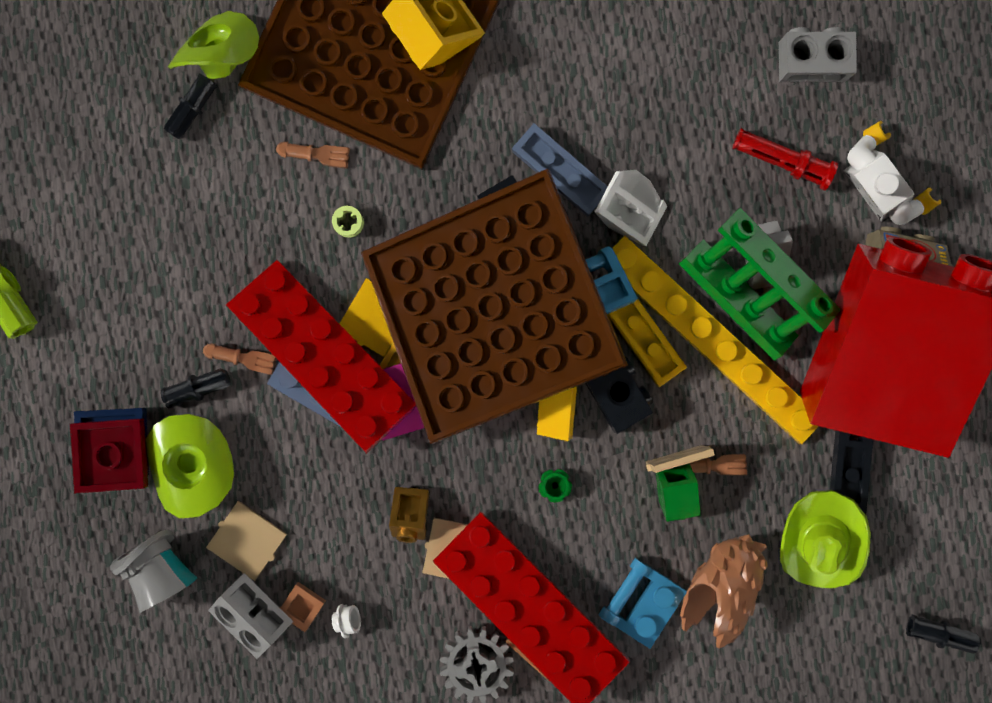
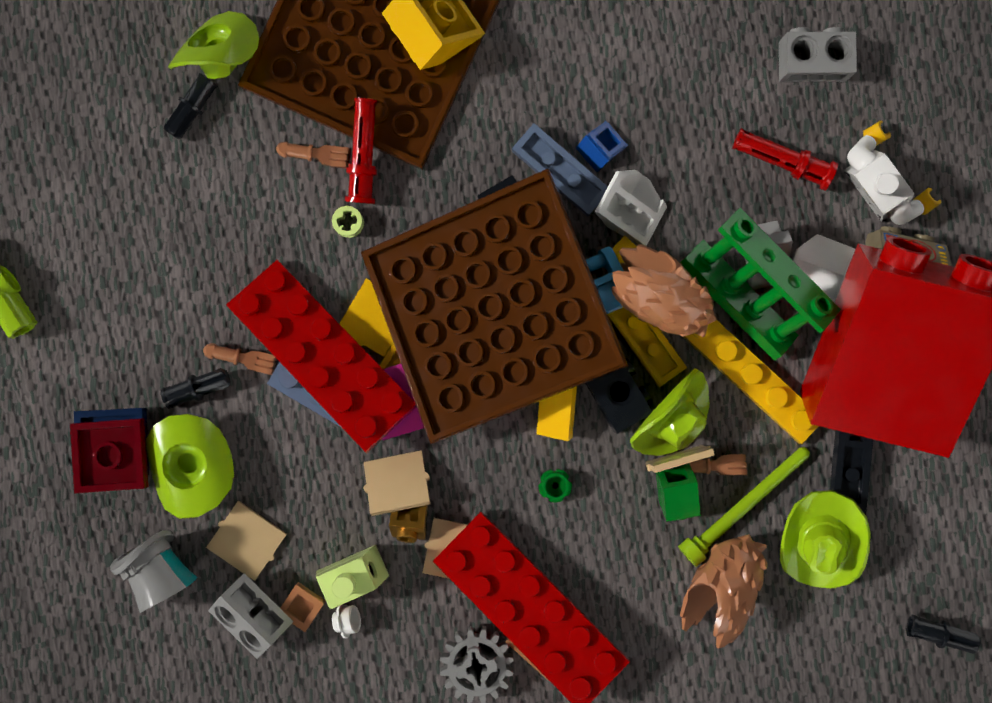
(352, 577): none -> yellowish green torso
(361, 169): none -> red pin
(396, 483): none -> tan piece
(601, 146): none -> blue slope
(652, 608): dark azure plate -> none
(662, 292): none -> nougat head
(676, 419): none -> lime hat
(697, 547): none -> lime piece
(824, 262): none -> white slope

